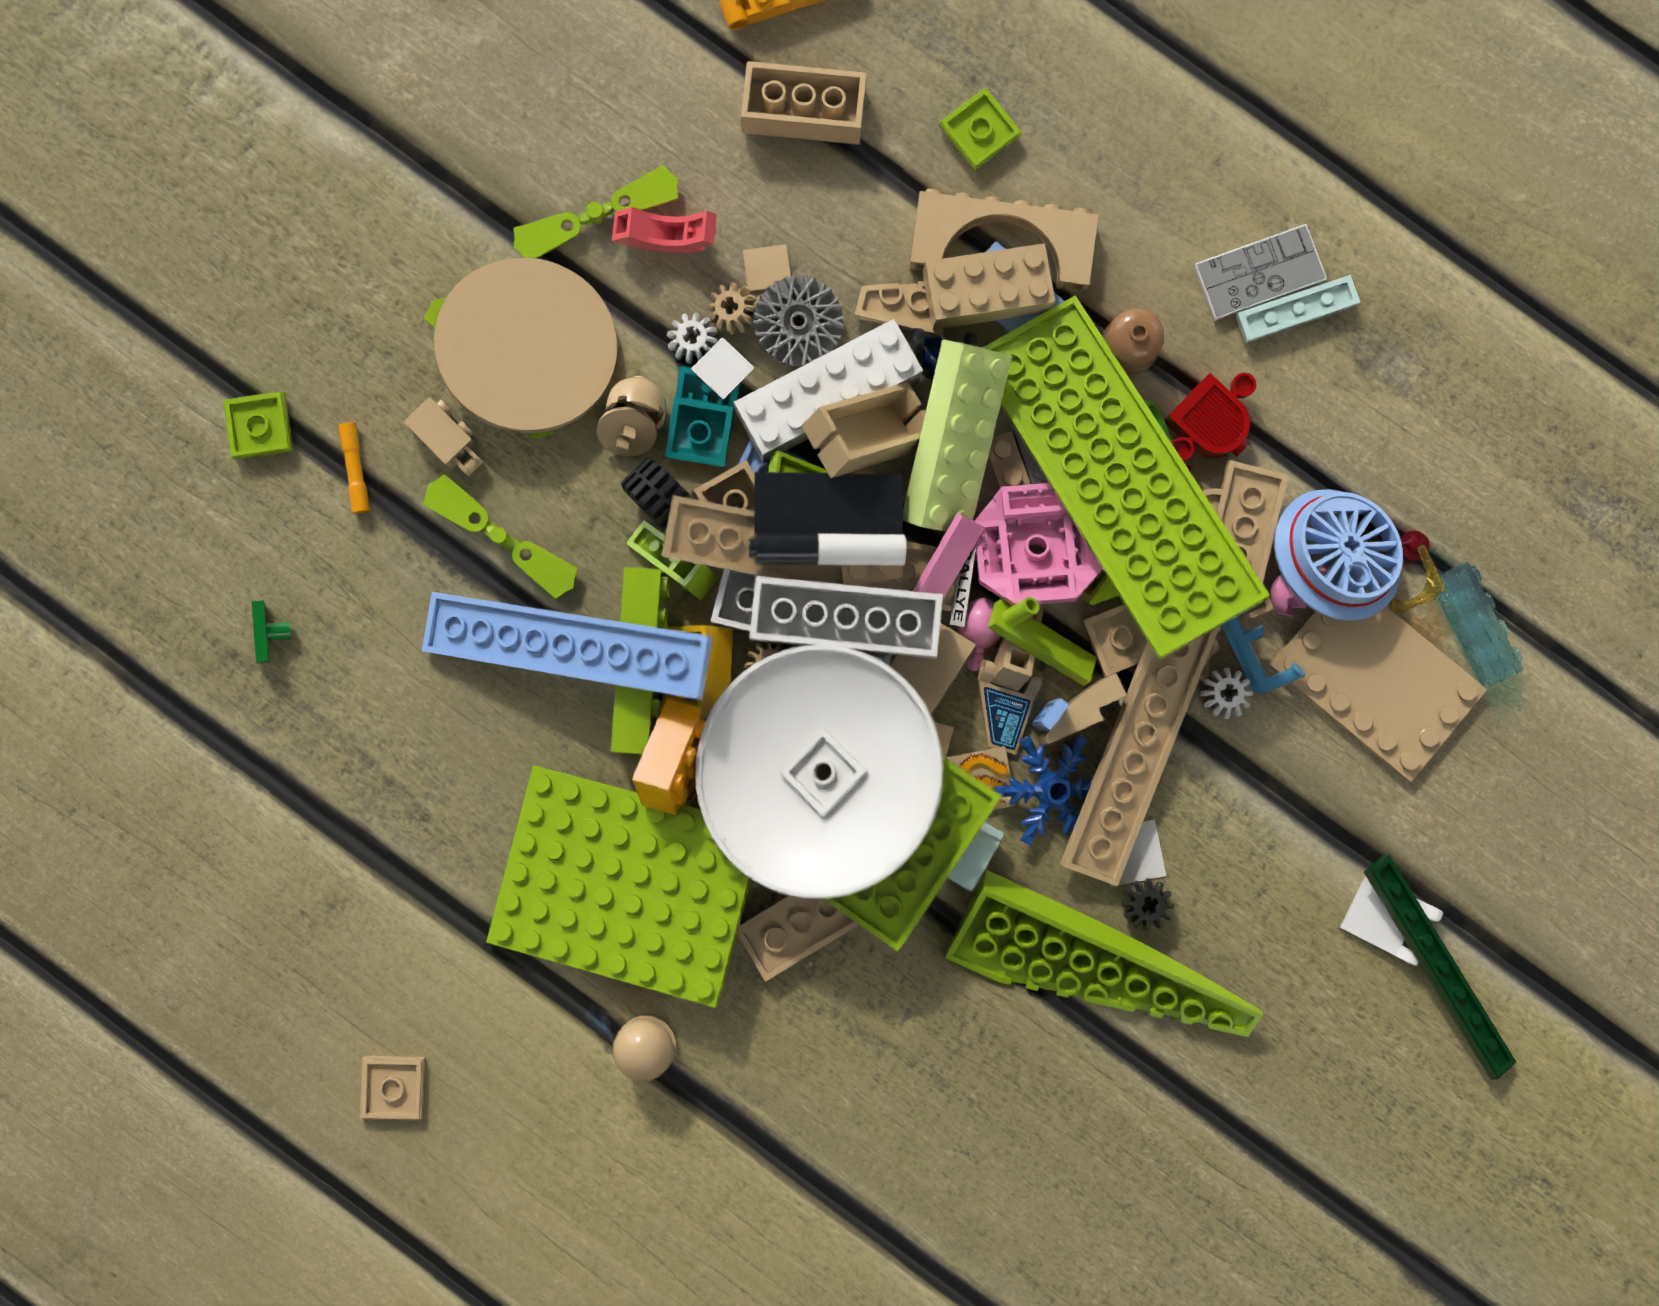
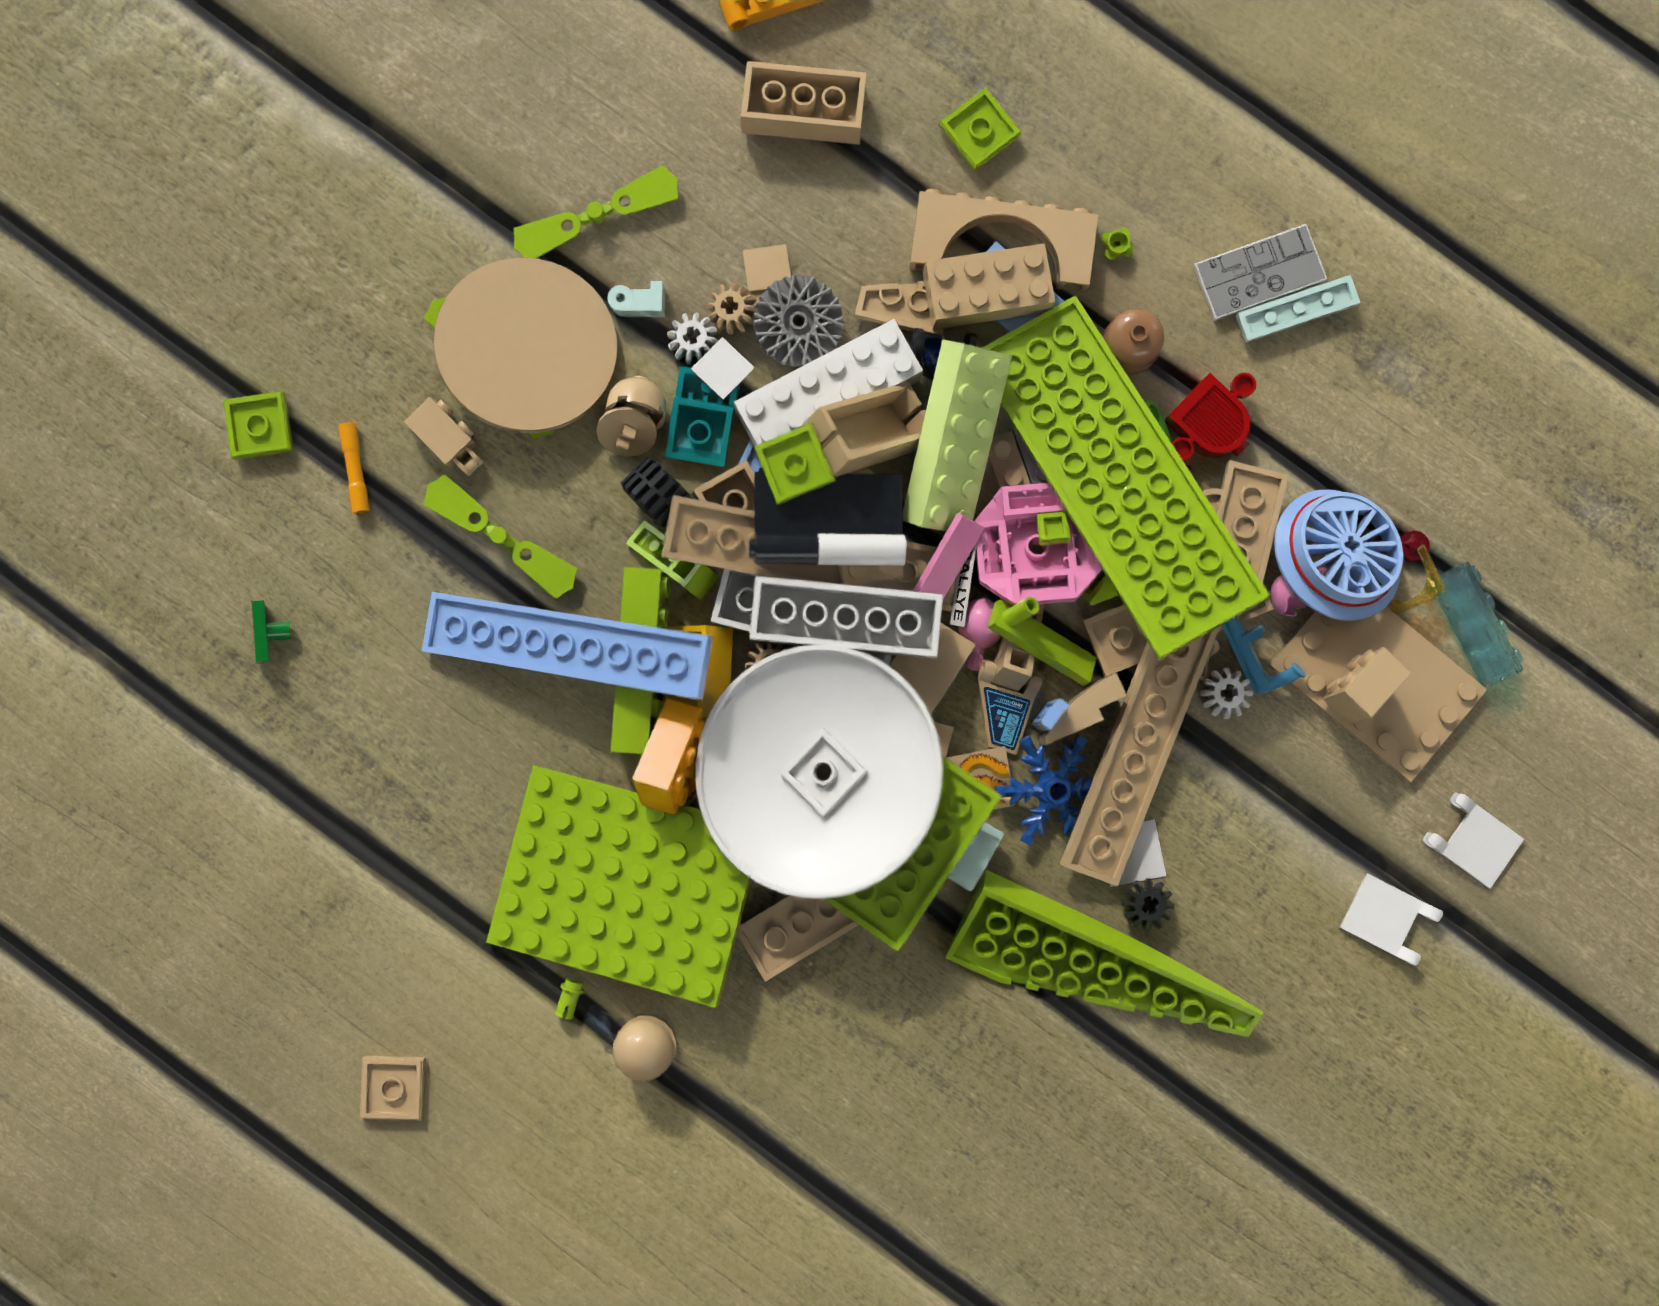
(569, 997): none -> lime pin
(638, 302): none -> light aqua leg
(664, 233): coral arch -> none
(795, 463): none -> lime plate
(1053, 528): none -> lime tile
(1123, 237): none -> lime plate
(1366, 685): none -> tan brick
(1440, 967): dark green tile -> none
(1479, 844): none -> white flag

